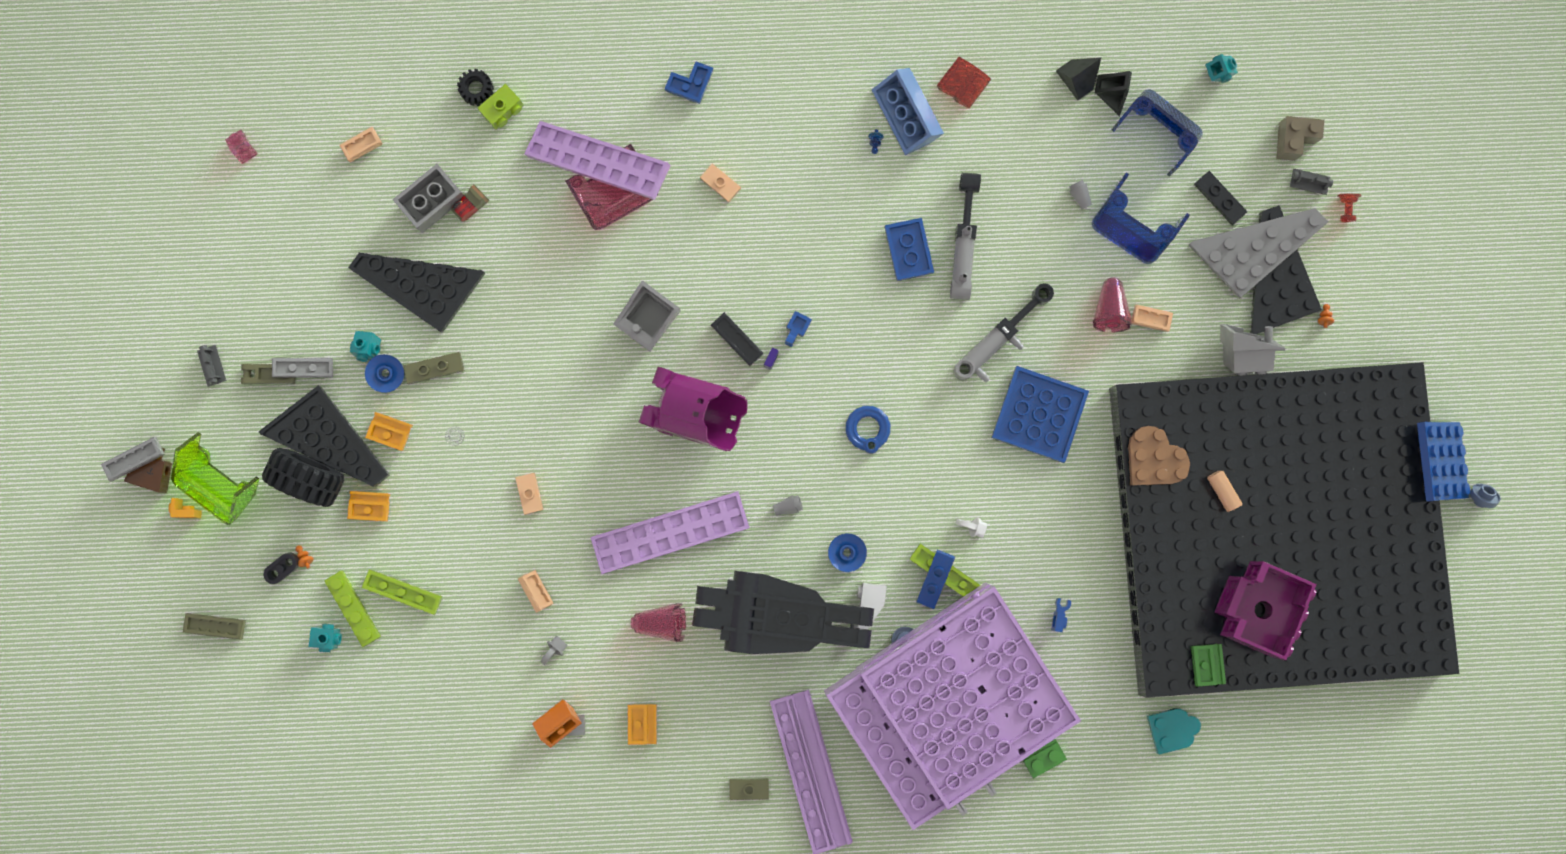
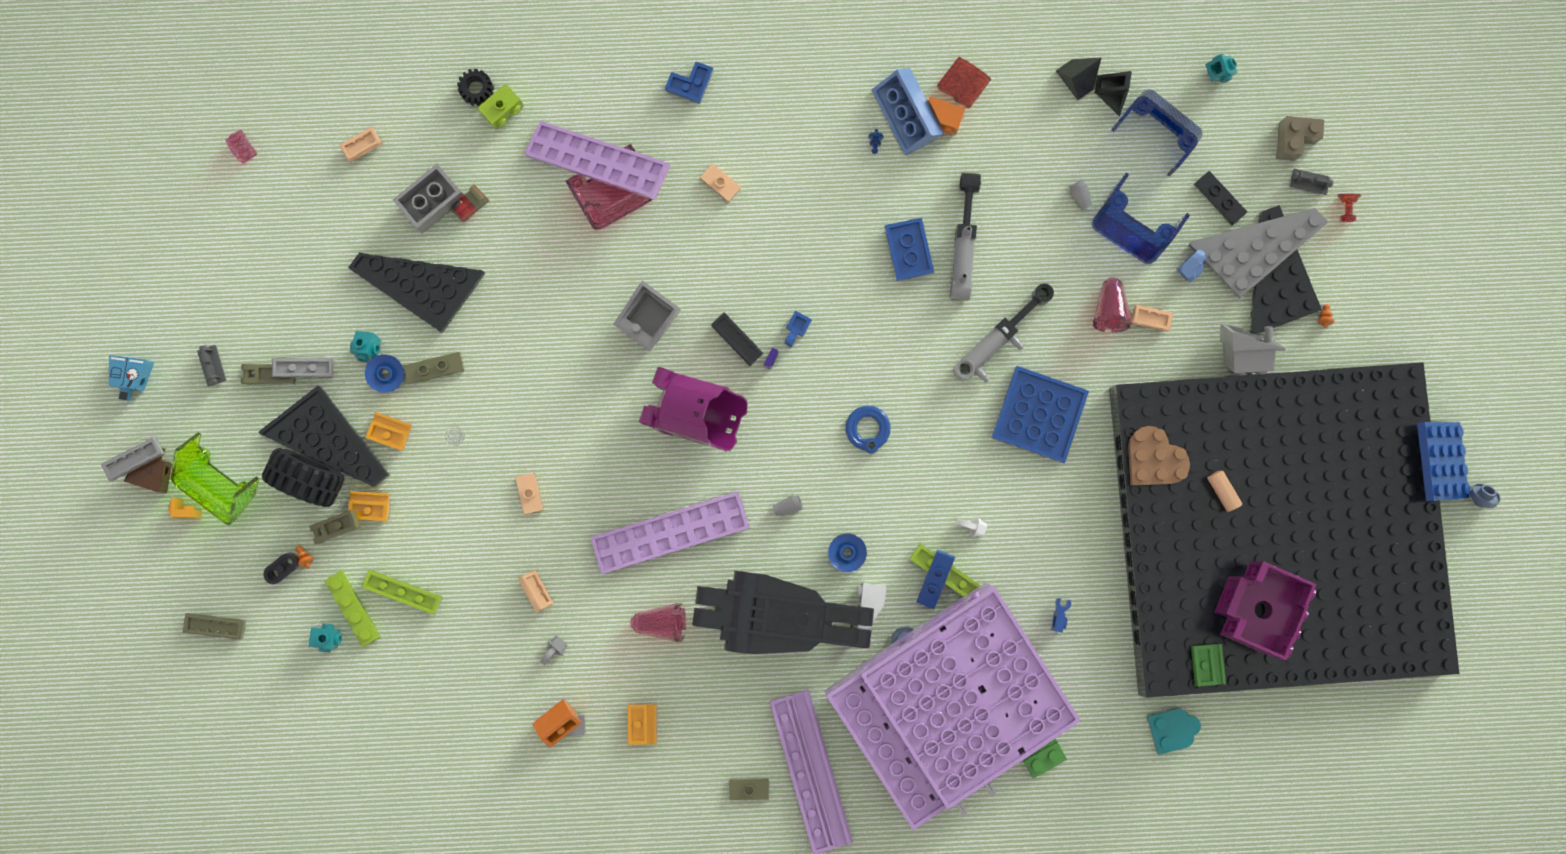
(128, 375): none -> dark azure torso
(335, 526): none -> olive plate
(947, 115): none -> orange slope
(1192, 266): none -> medium blue rock

